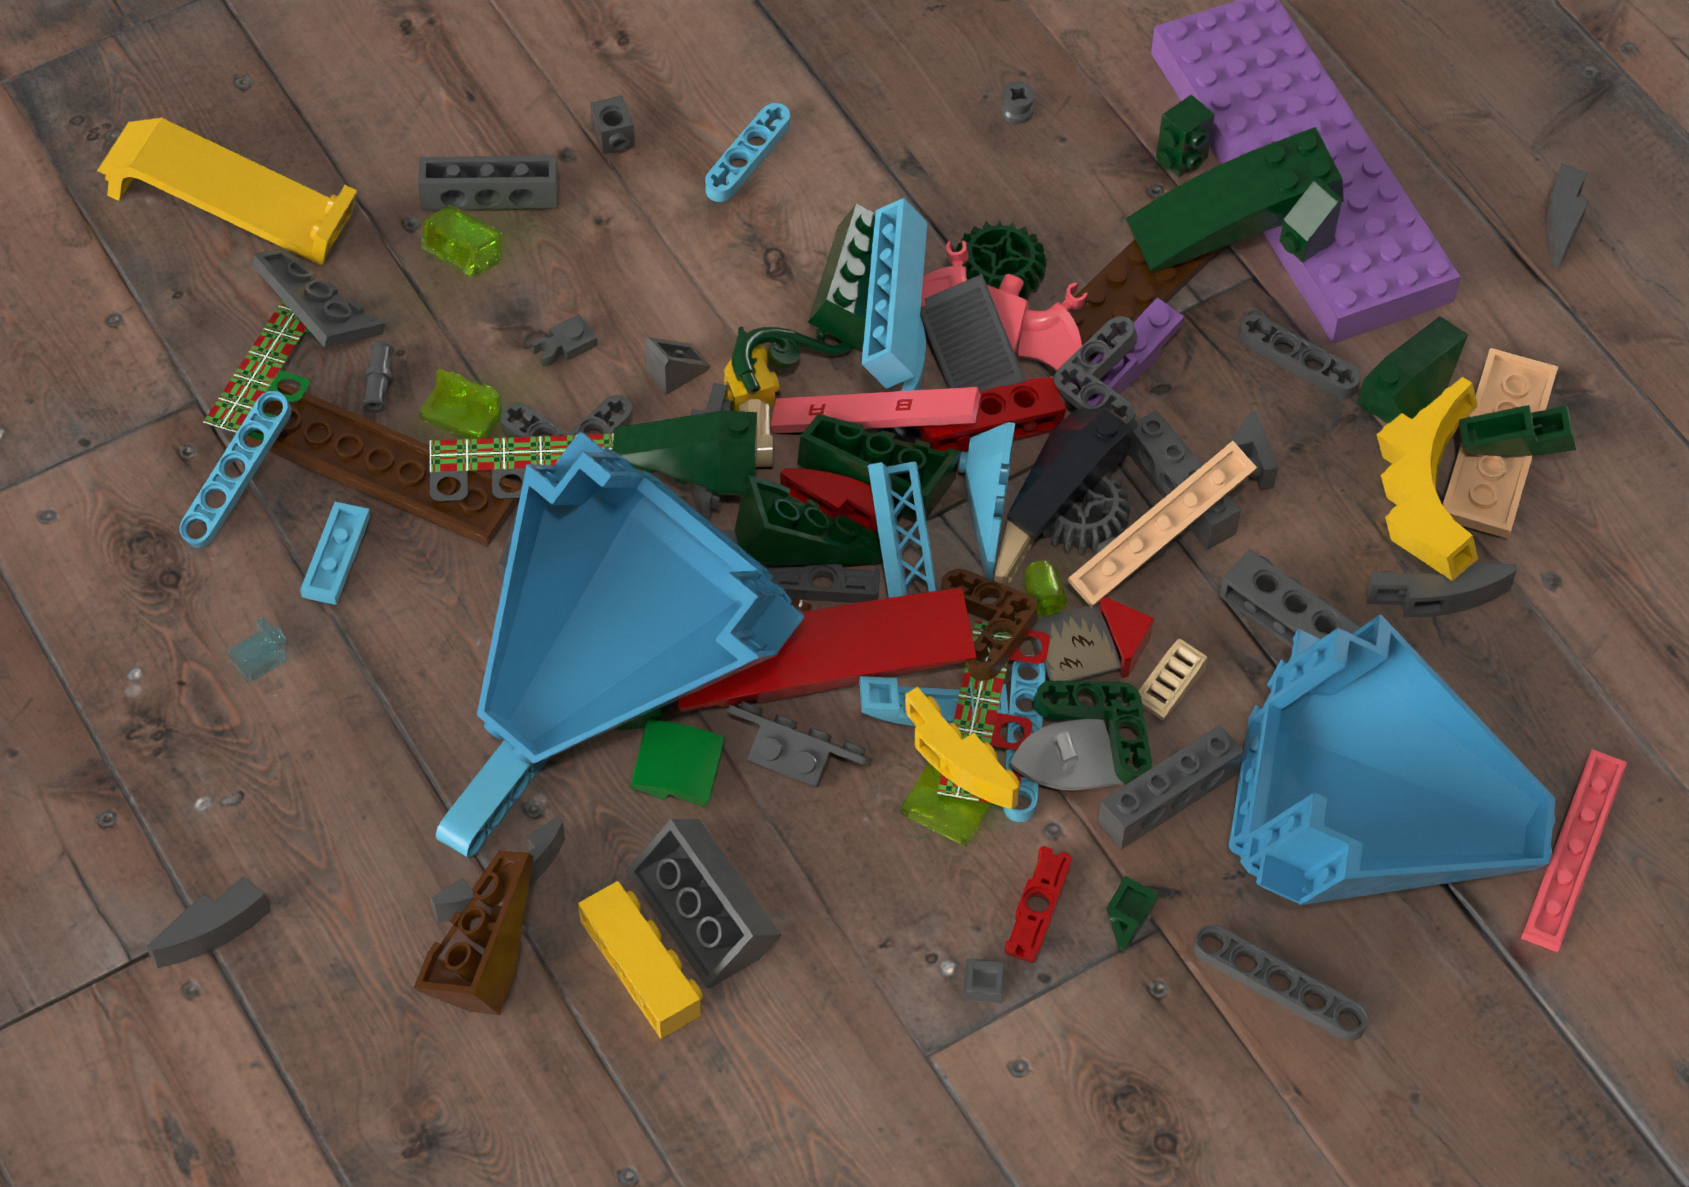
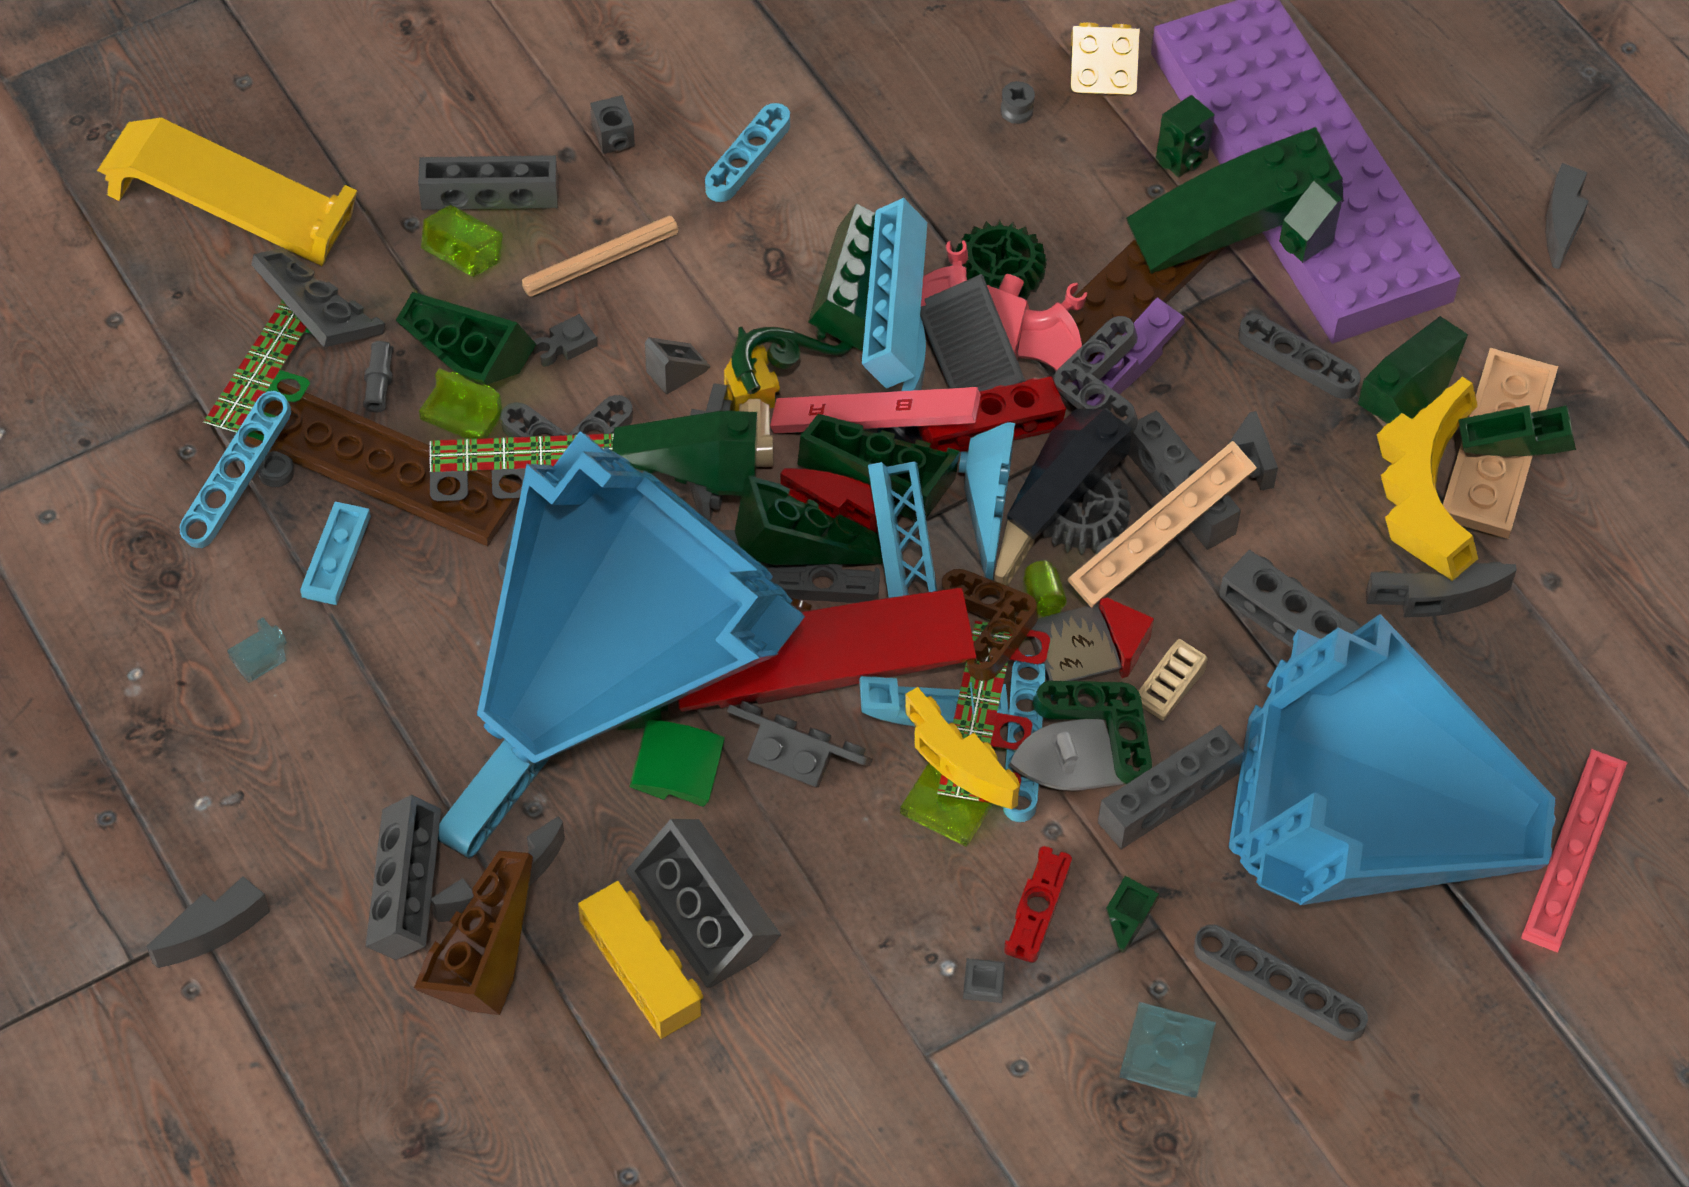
(276, 469): none -> dark grey tile
(403, 877): none -> dark grey brick
(467, 340): none -> dark green wedge
(599, 256): none -> light nougat axle
(1104, 59): none -> bracket
(1167, 1050): none -> clear light blue plate

